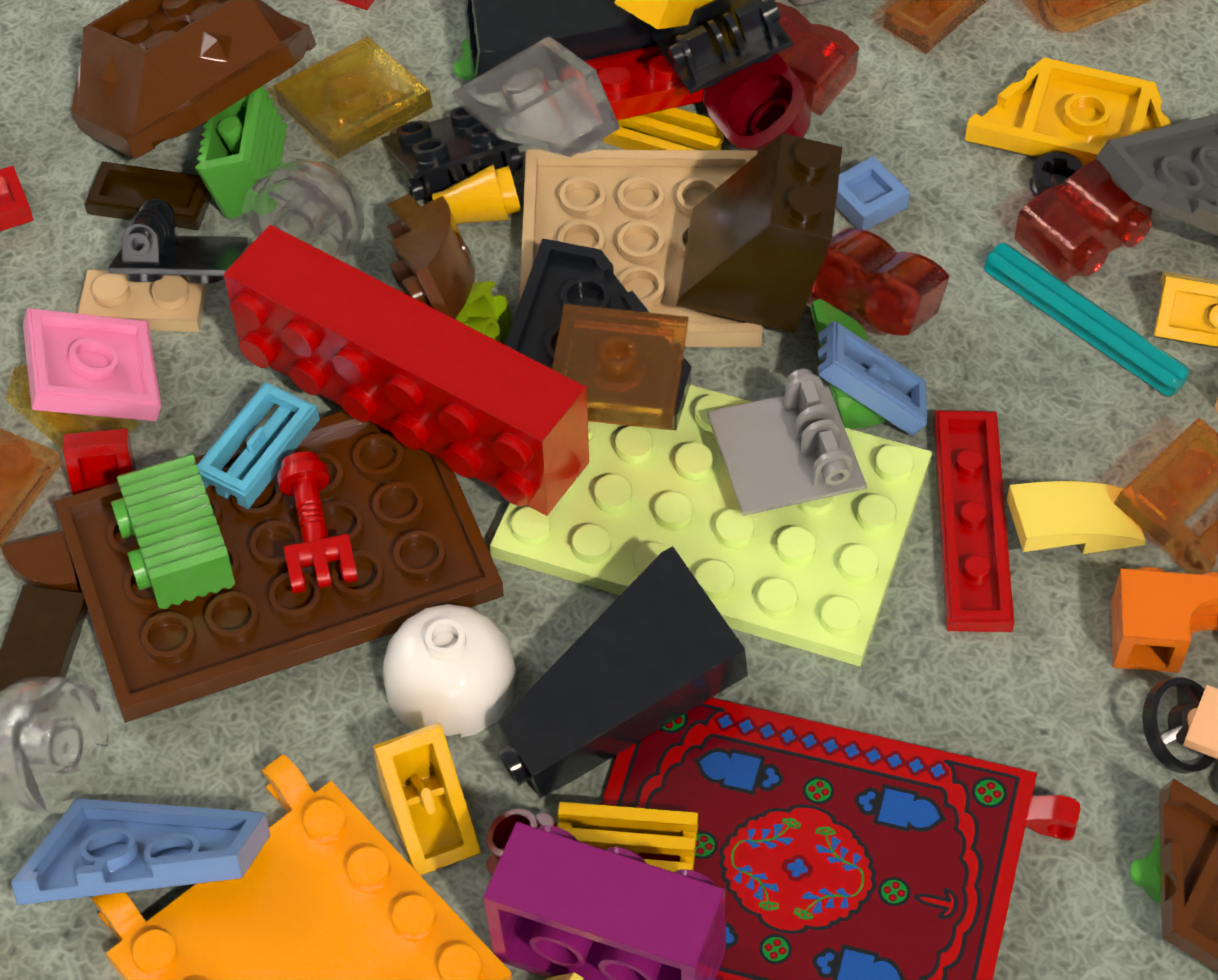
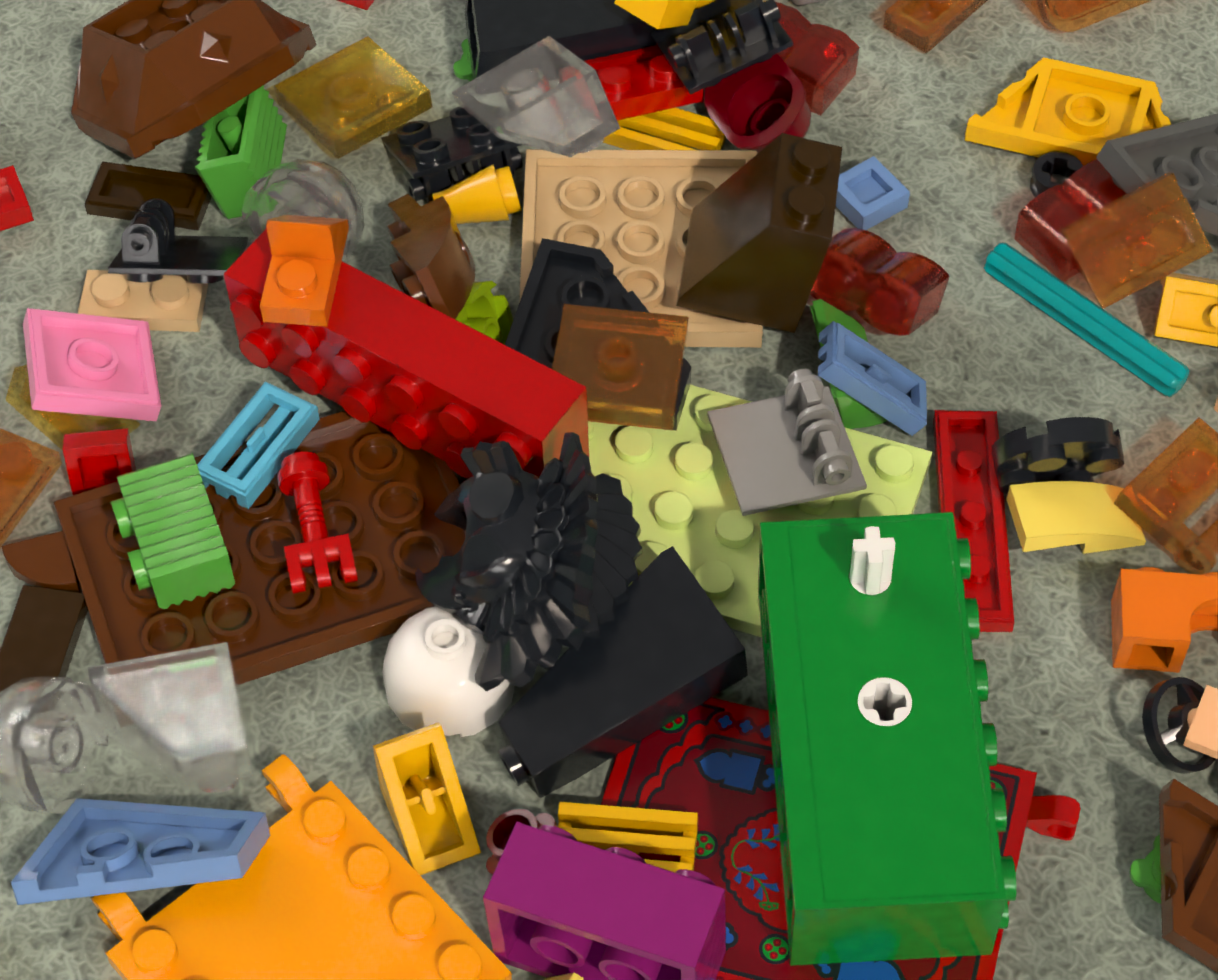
(178, 715): none -> clear slope
(302, 269): none -> orange slope
(537, 557): none -> black piece
(880, 741): none -> green piece
(1072, 449): none -> black plate
(1136, 240): none -> clear orange plate

